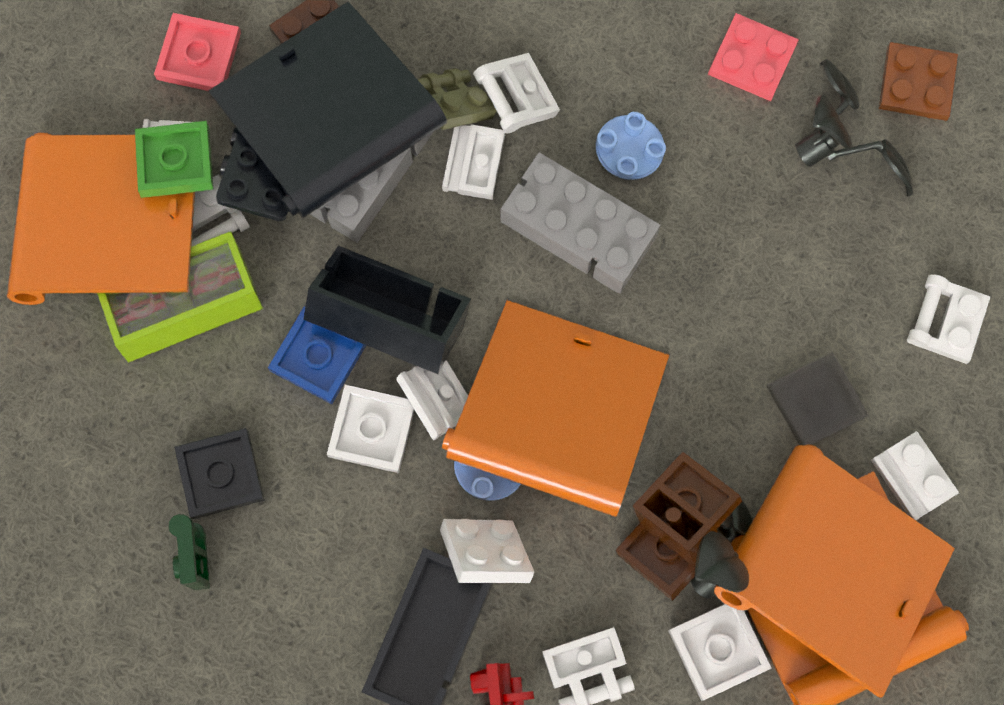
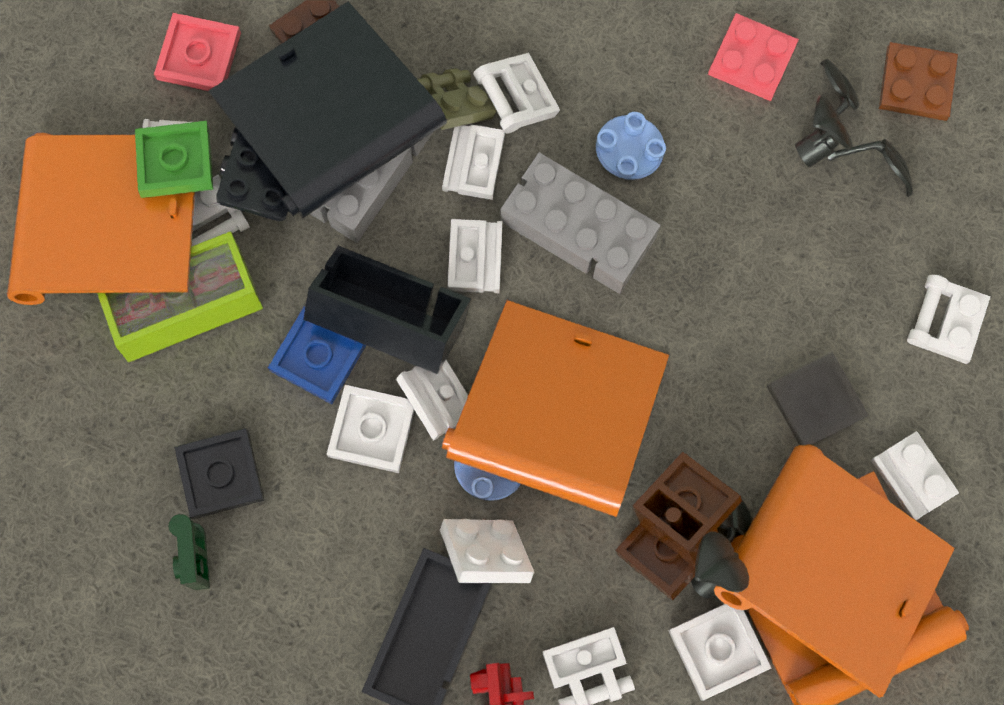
(475, 256): none -> white plate

